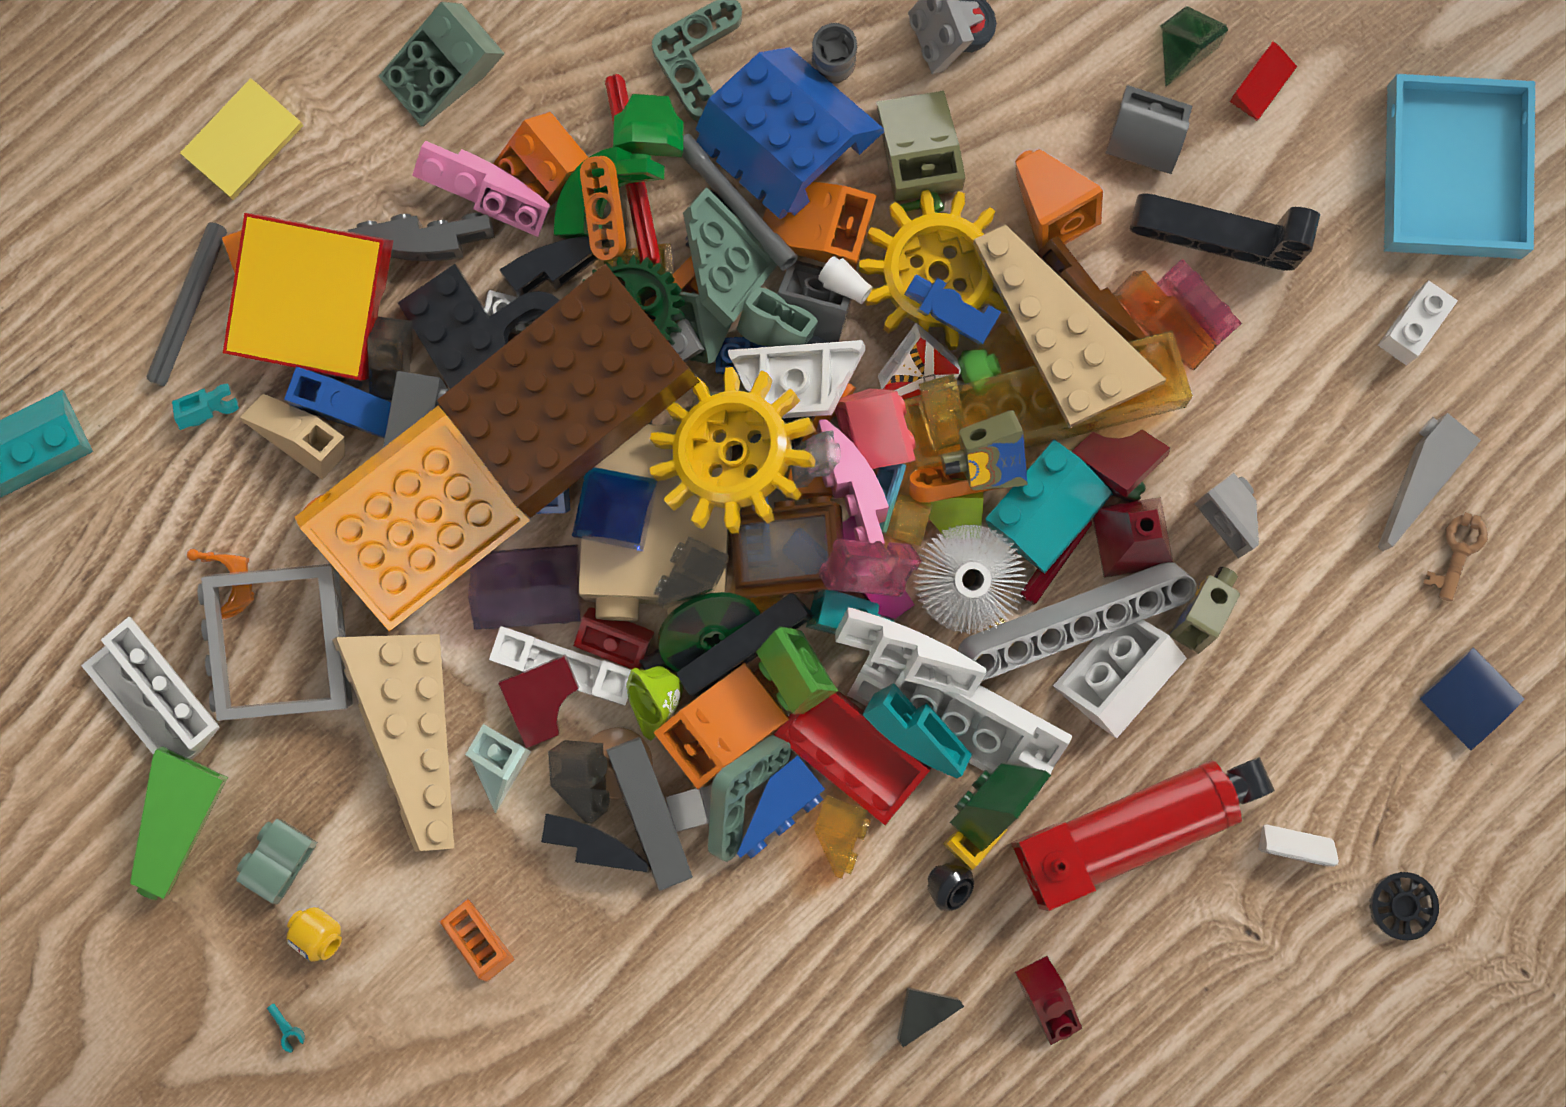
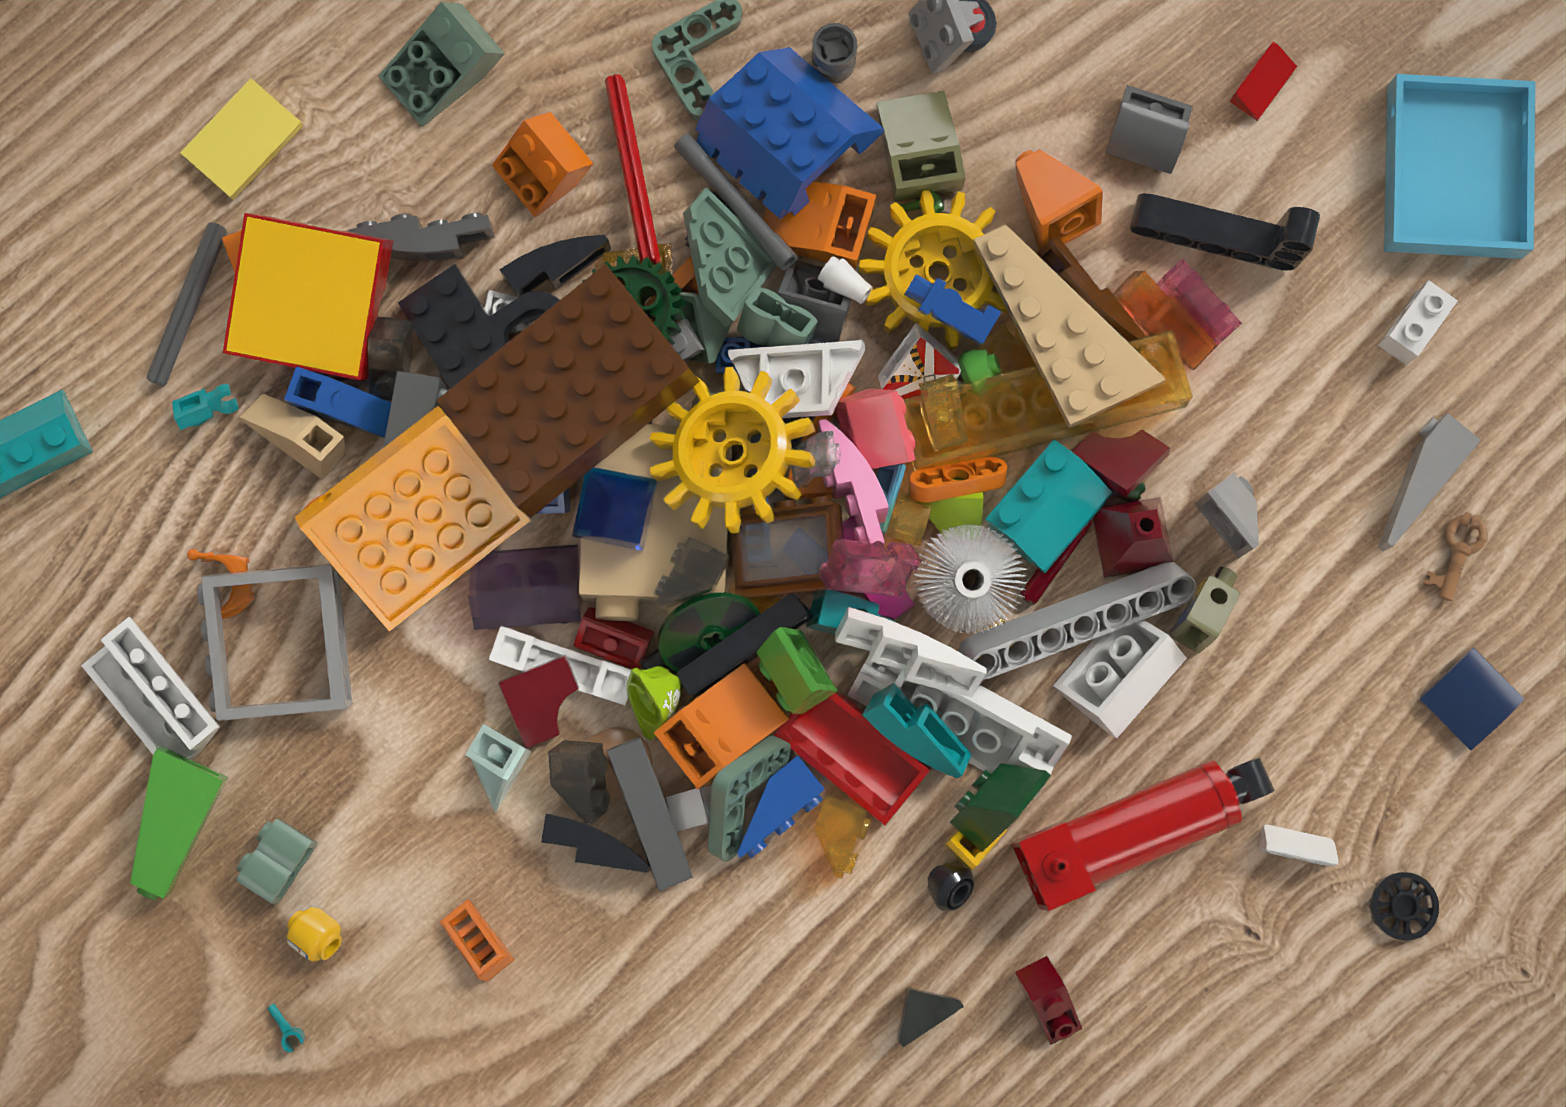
(404, 714): tan wing -> none
(481, 182): bright pink slope -> none
(570, 209): green arch -> none
(590, 198): orange beam -> none
(649, 127): green slope -> none
(990, 454): torso -> none
(1188, 40): clear green slope -> none

